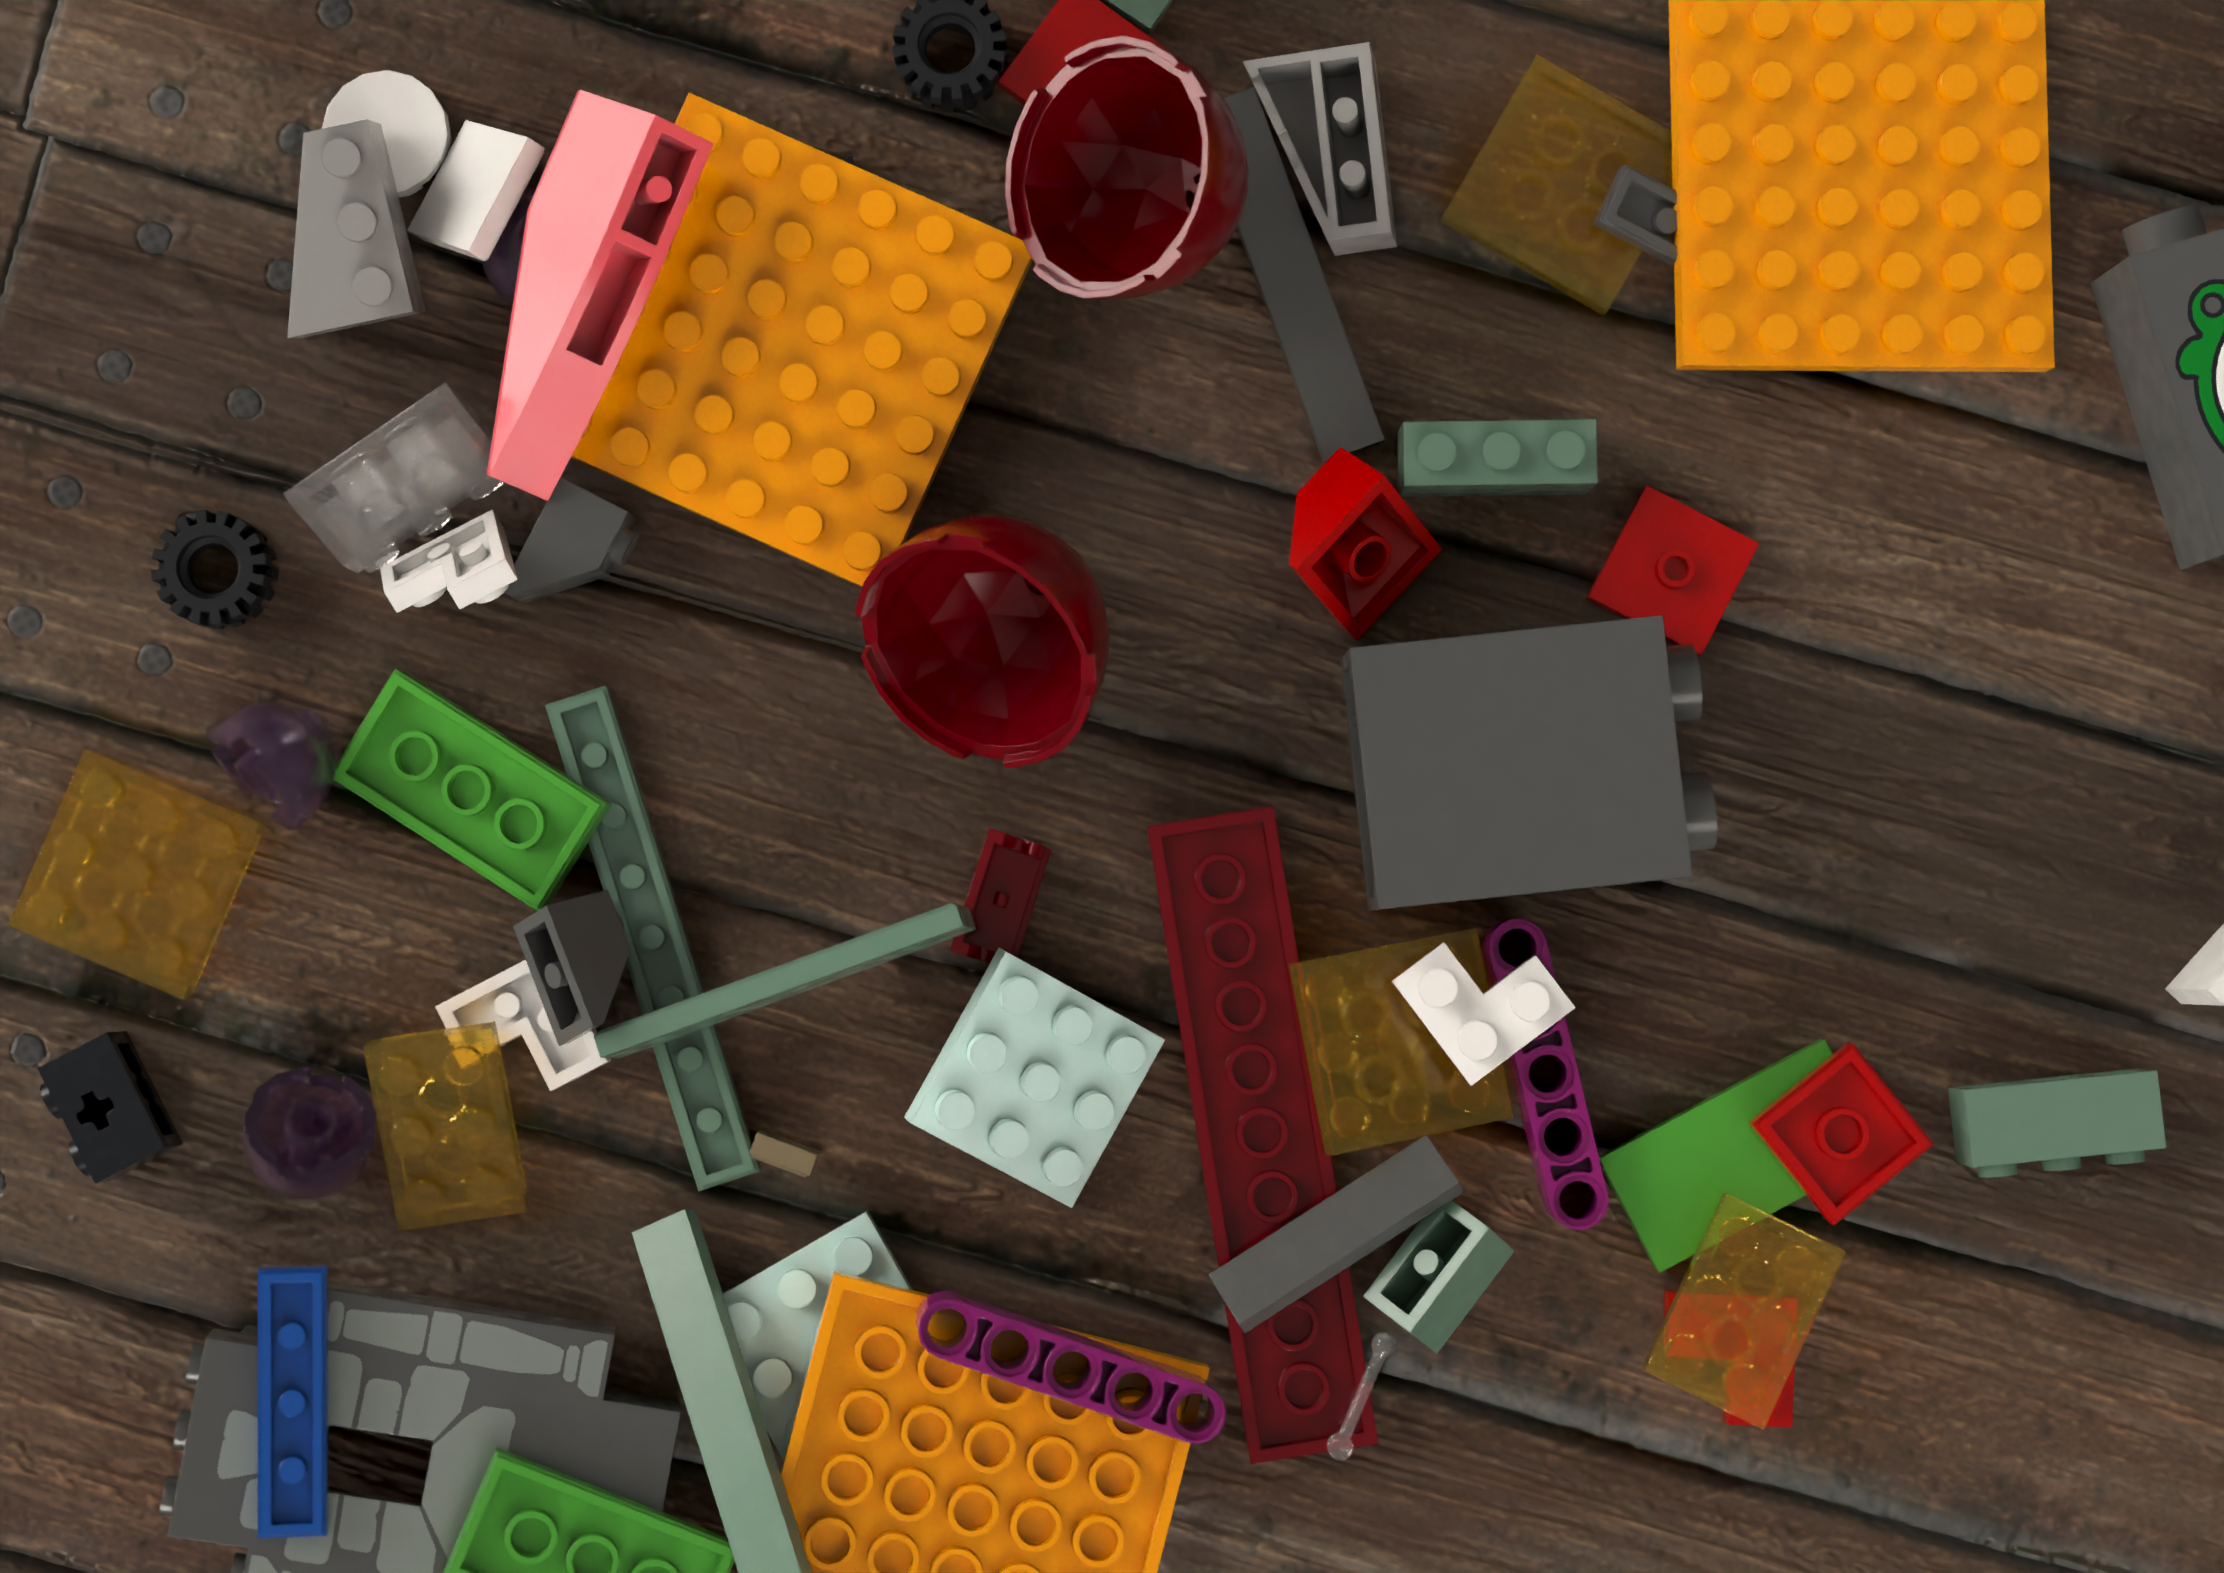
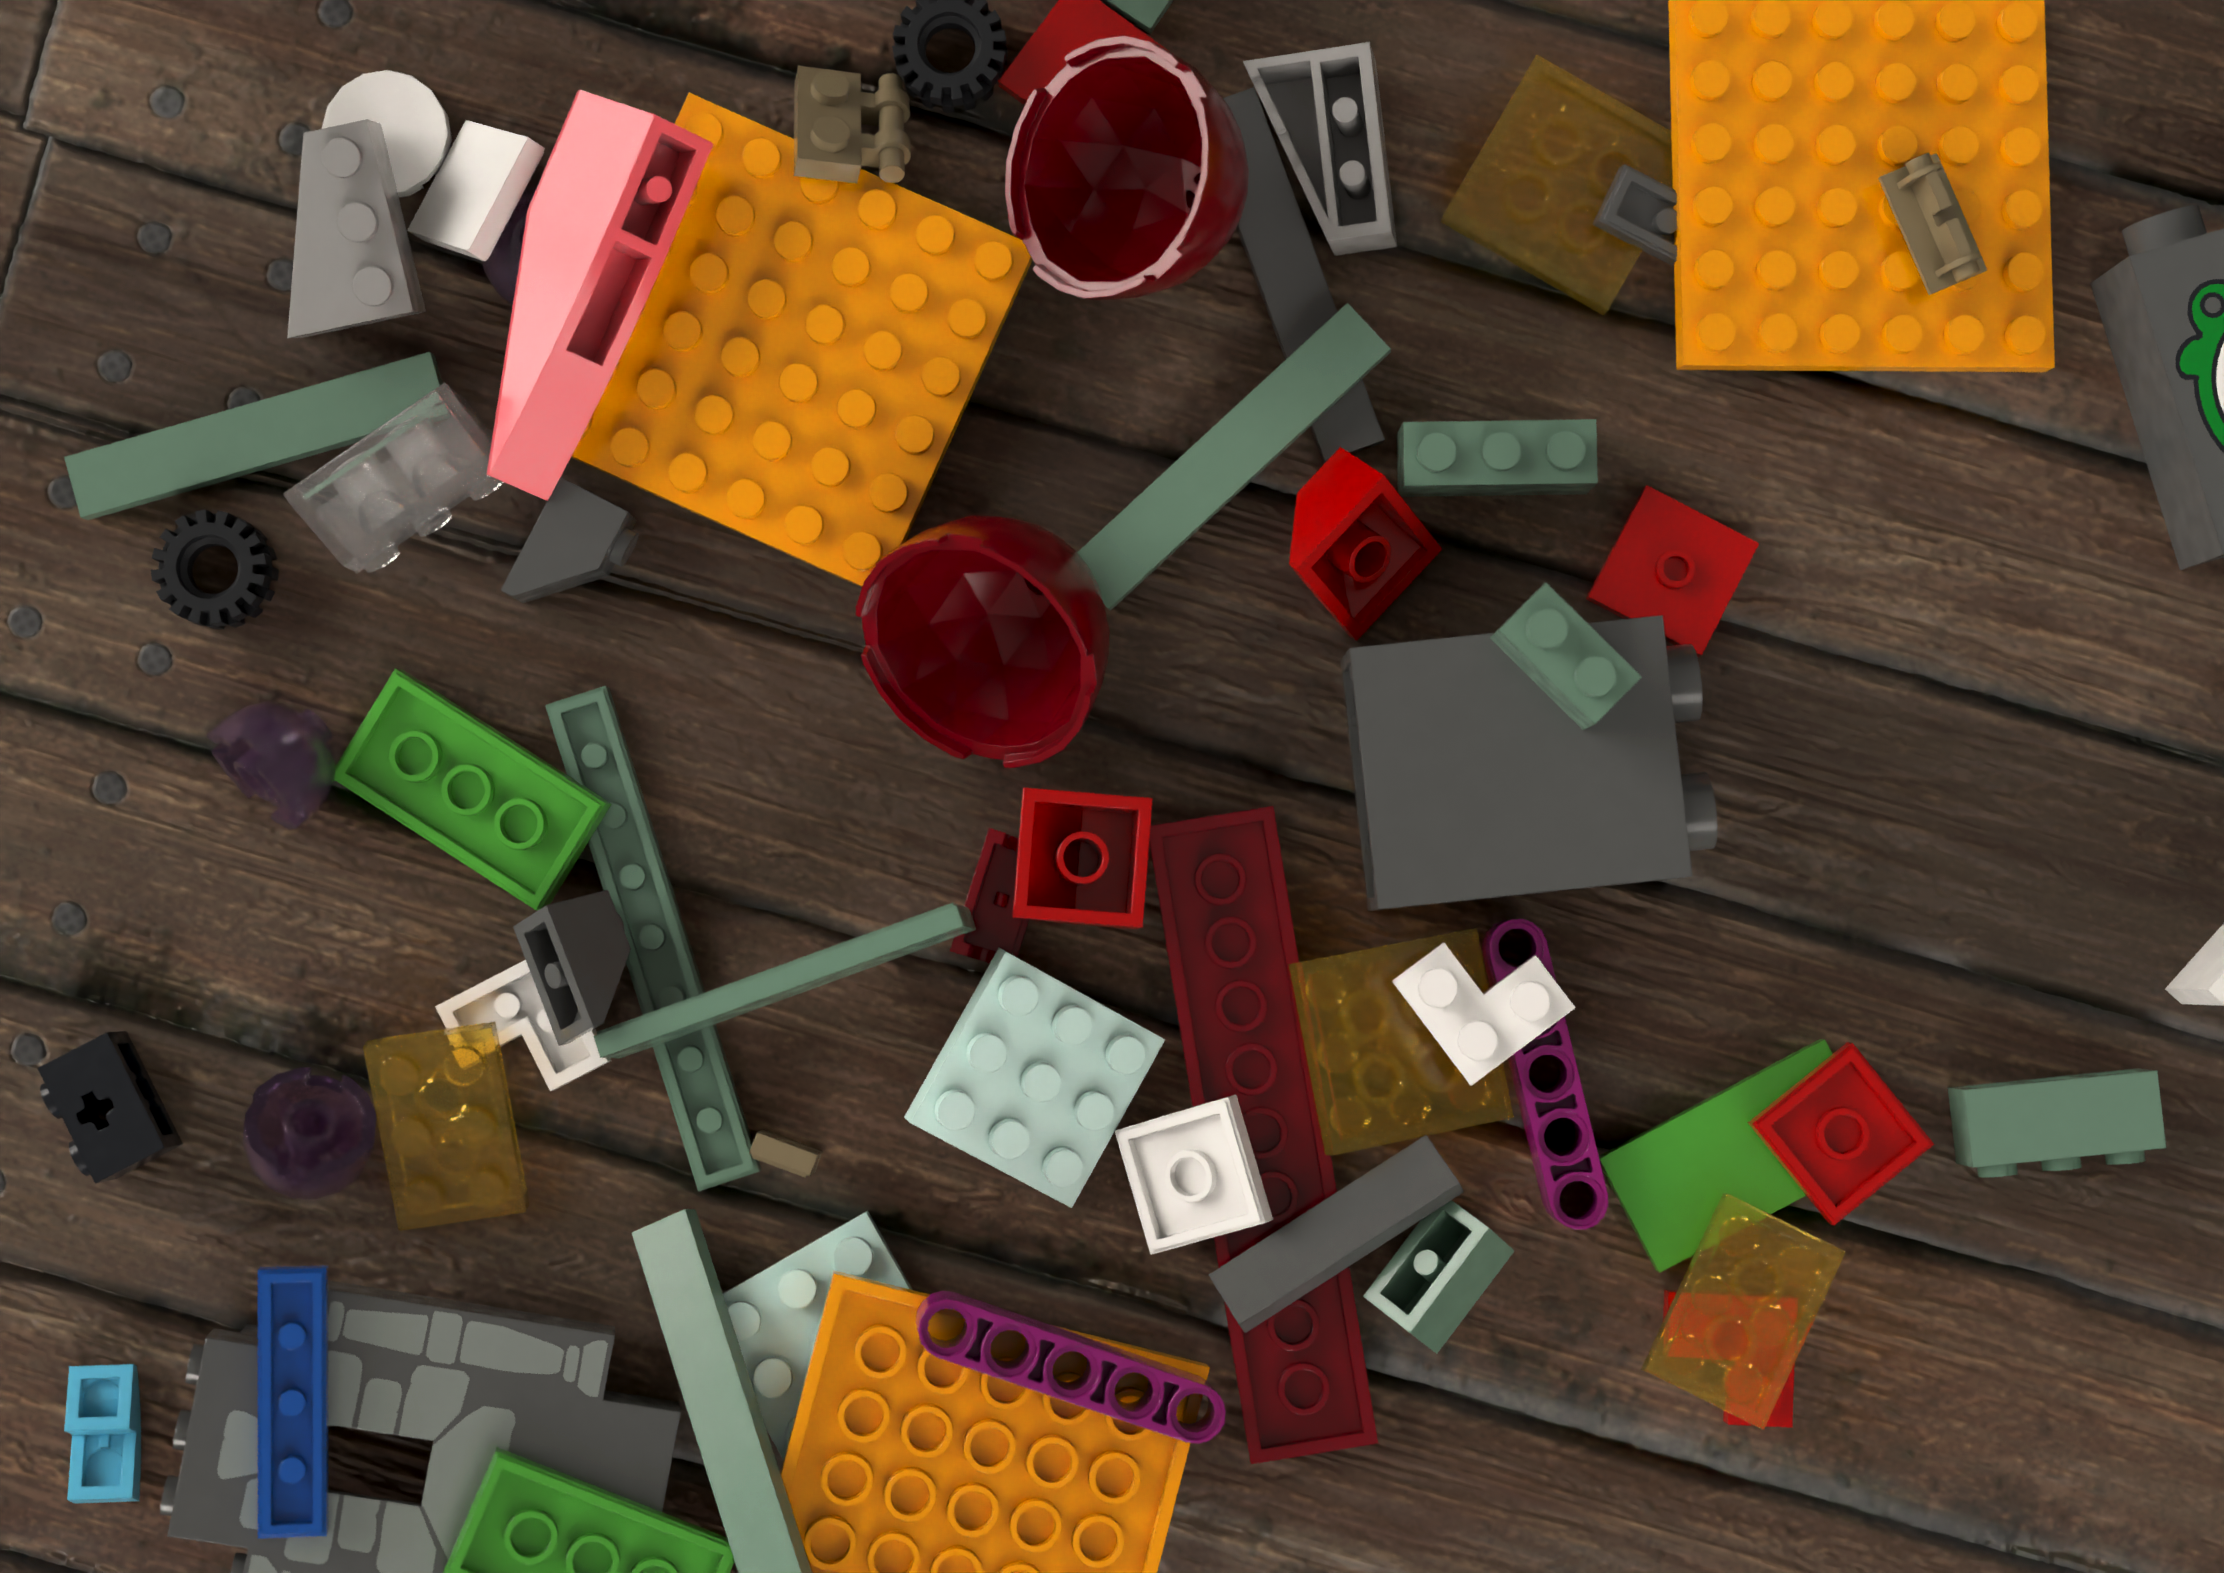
(105, 1433): none -> medium azure slope
(137, 874): clear yellow plate -> none
(247, 437): none -> sand green tile
(468, 561): white plate -> none
(830, 120): none -> dark tan plate
(1082, 858): none -> red slope
(1193, 1175): none -> white tile
(1232, 453): none -> sand green tile
(1339, 1444): clear hinge -> none
(1565, 657): none -> sand green brick
(1932, 223): none -> dark tan hinge

